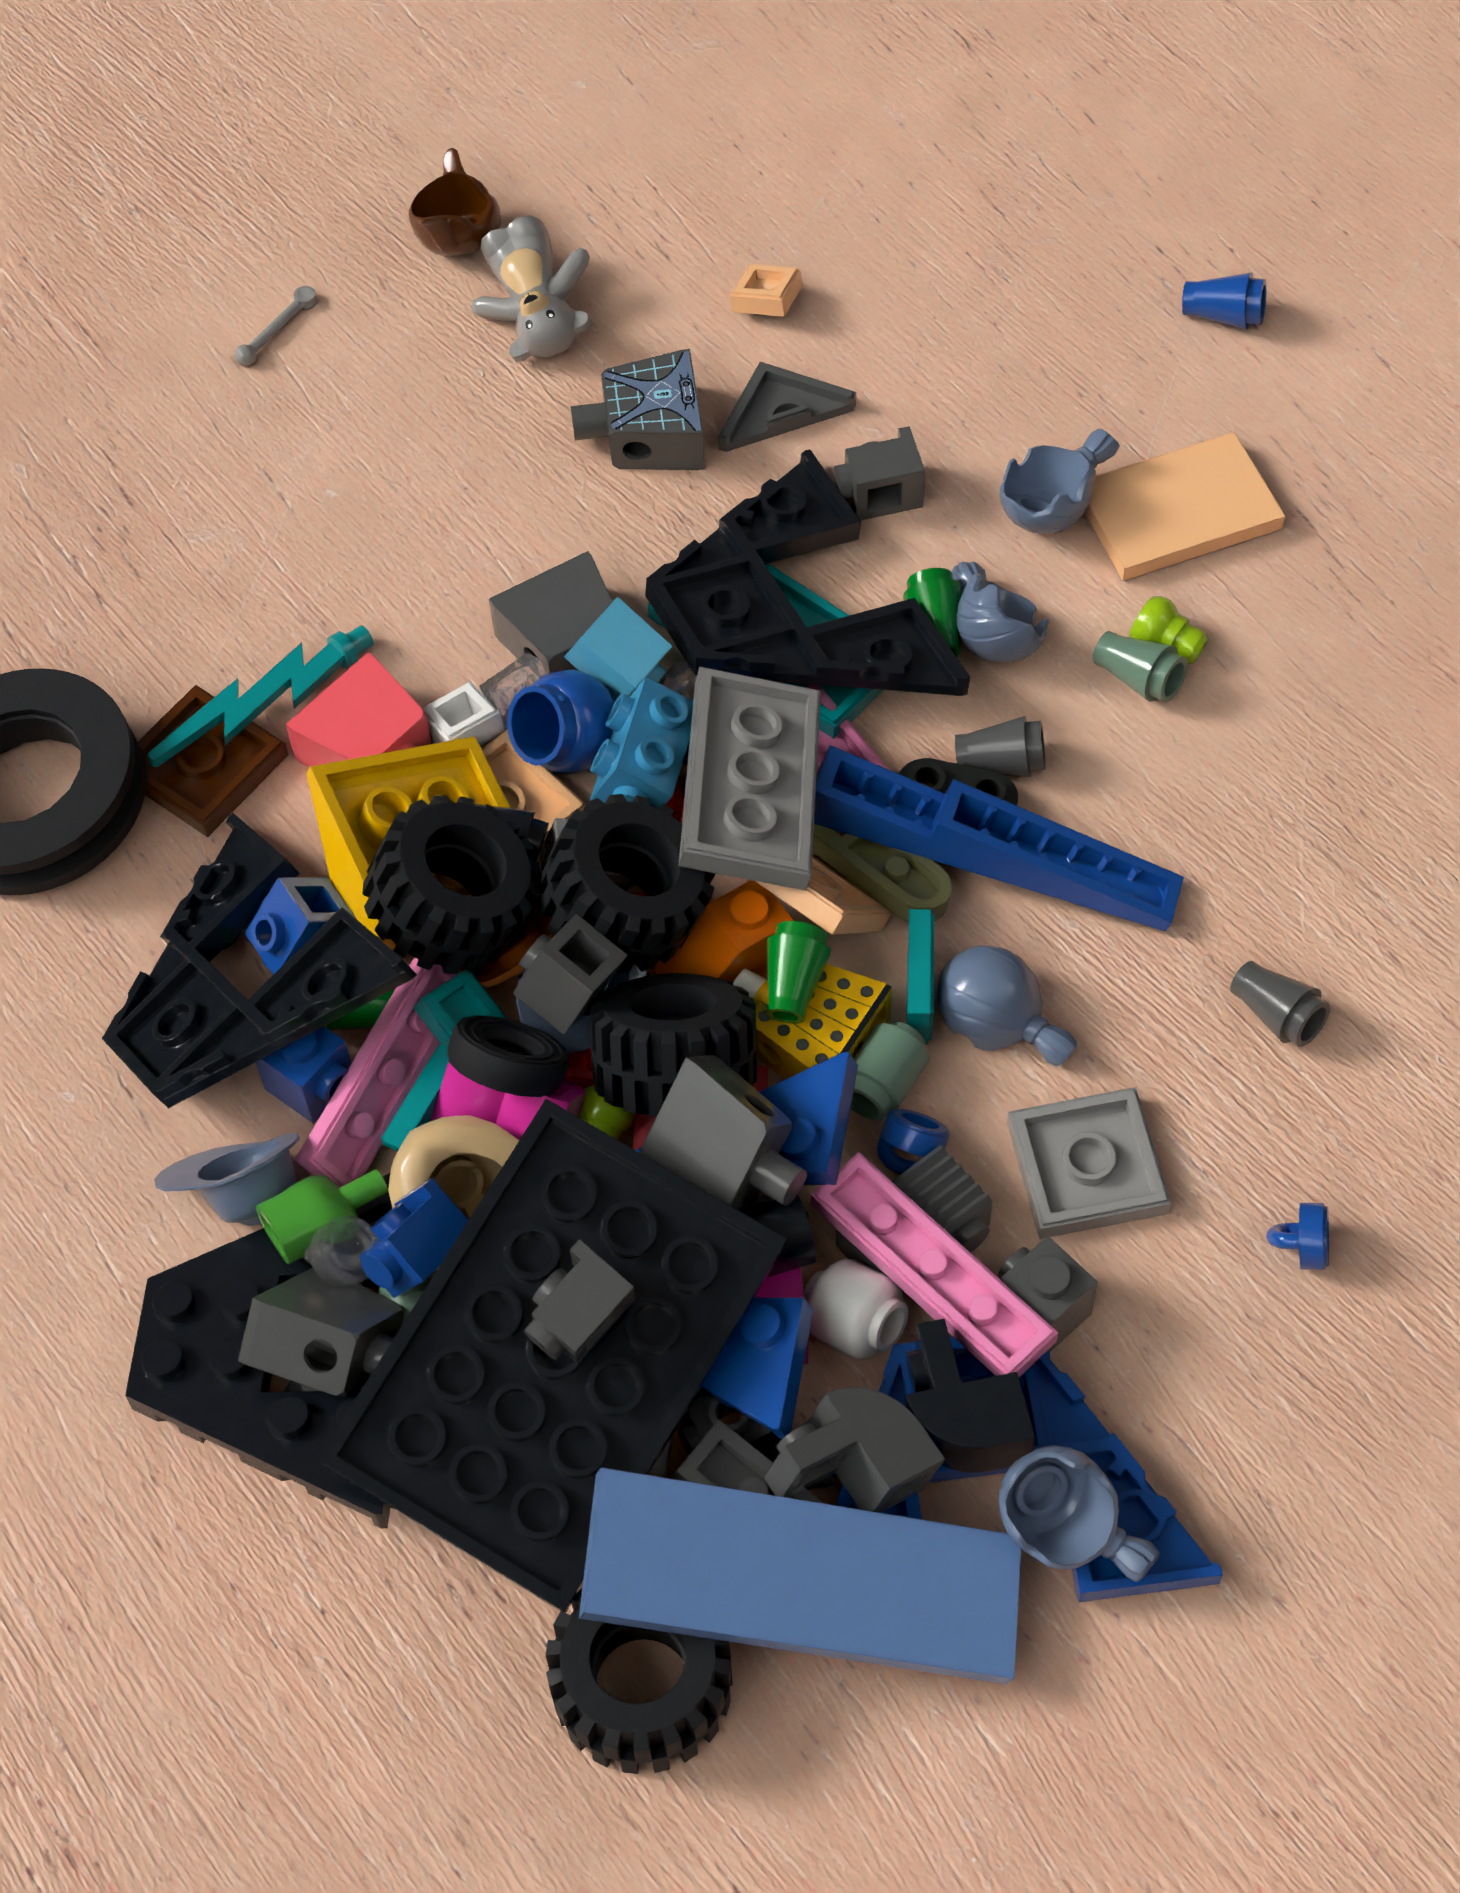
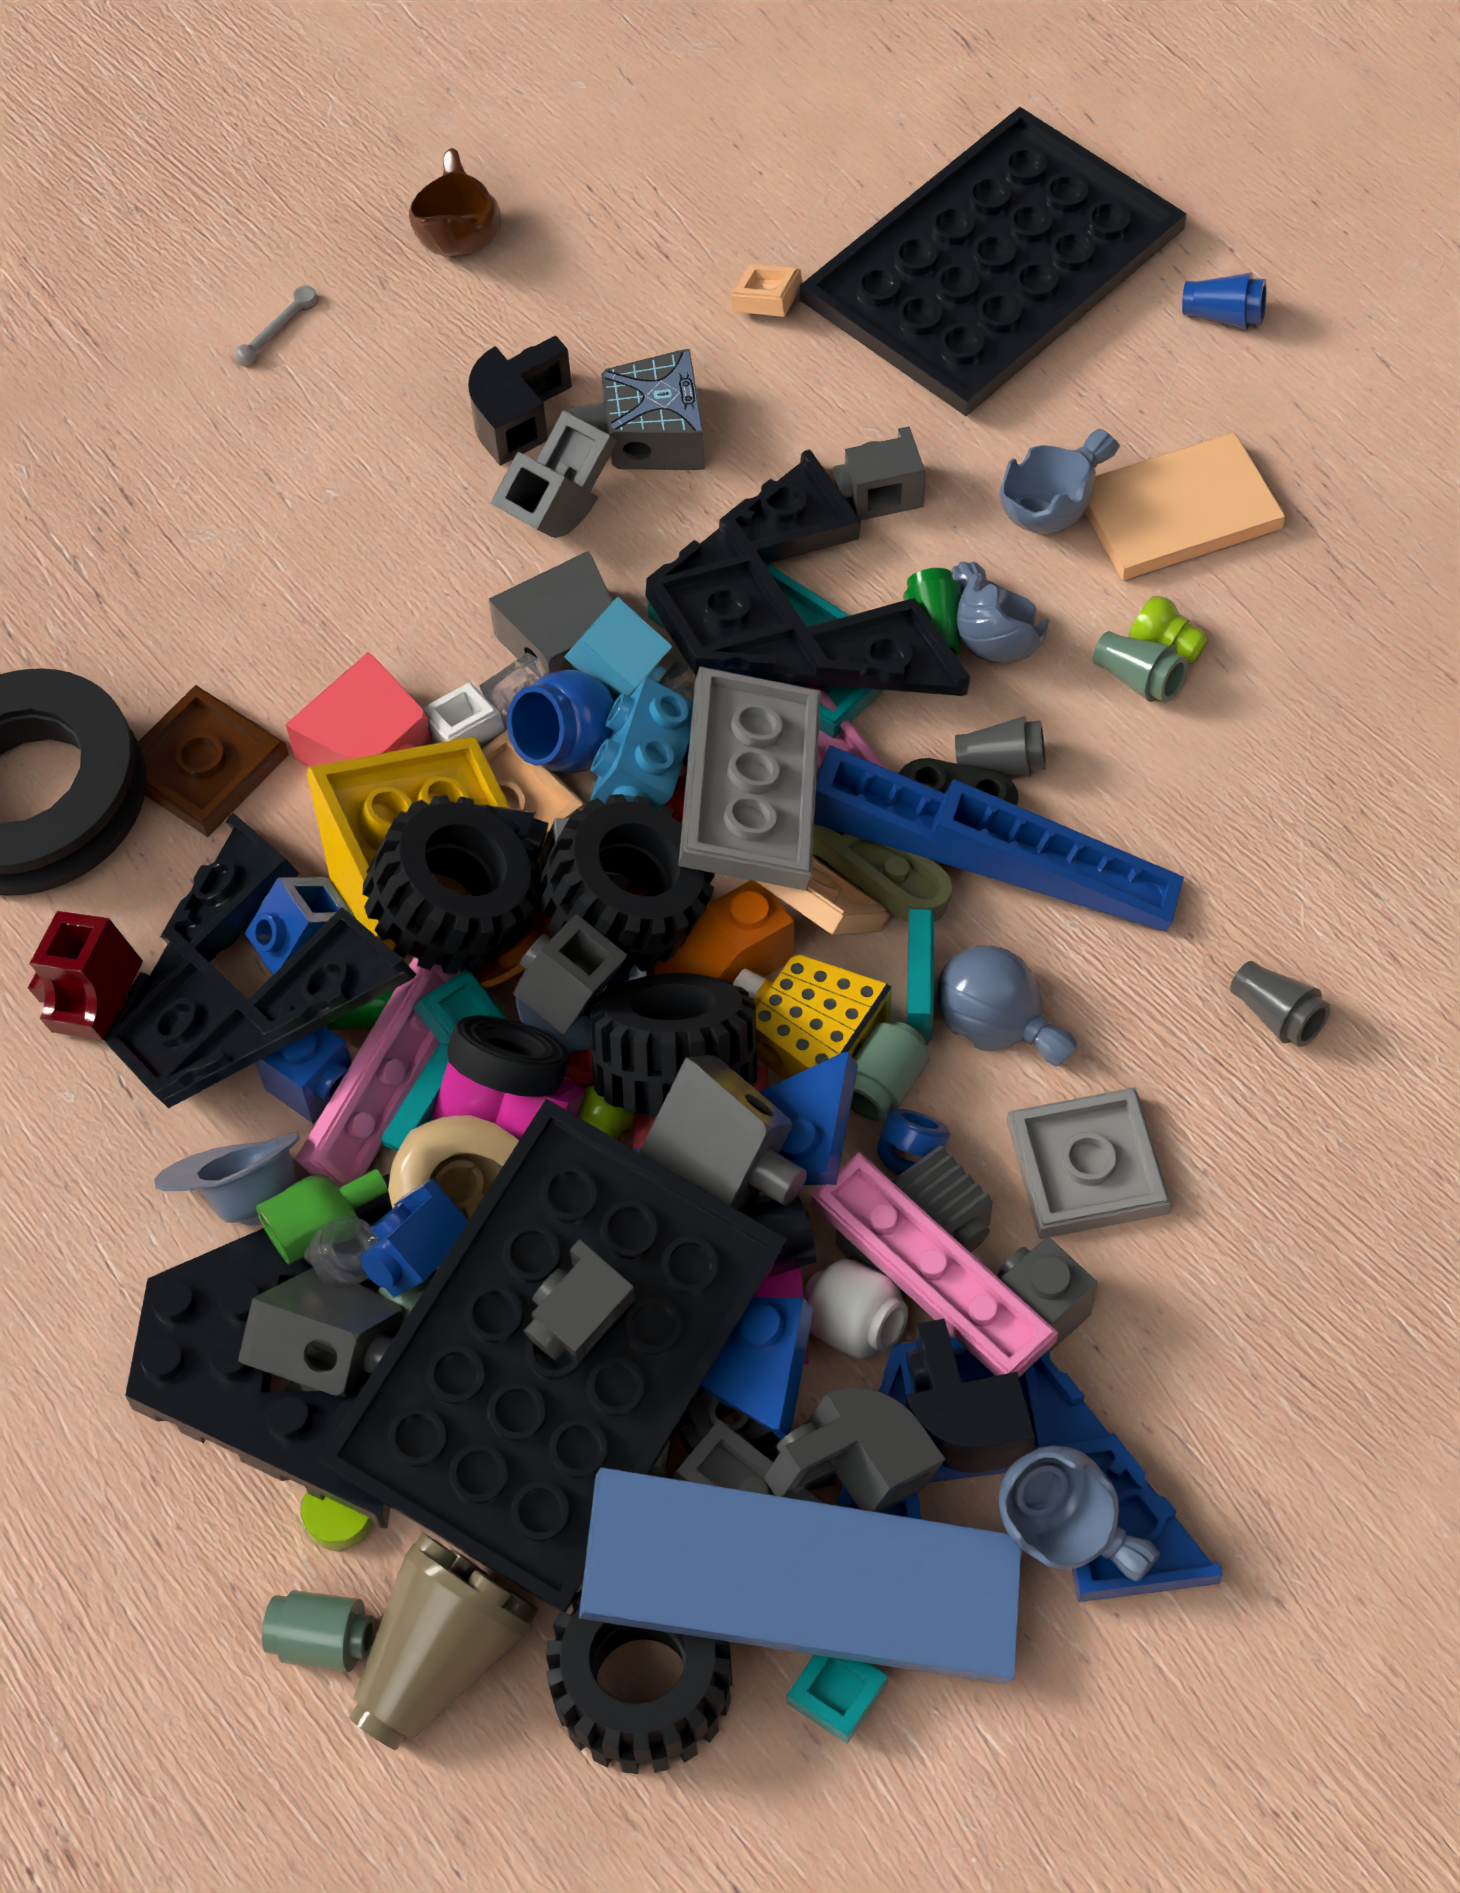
(82, 974): none -> dark red brick
(290, 671): teal piece -> none
(317, 1630): none -> sand green brick
(332, 1523): none -> lime tile
(434, 1641): none -> dark tan cone
(511, 395): none -> black brick
(524, 265): light grey piece -> none
(556, 487): none -> dark grey brick
(780, 403): dark grey tile -> none
(794, 968): green cone -> none
(837, 1693): none -> teal plate
(992, 259): none -> black plate
(1308, 1236): blue tile -> none

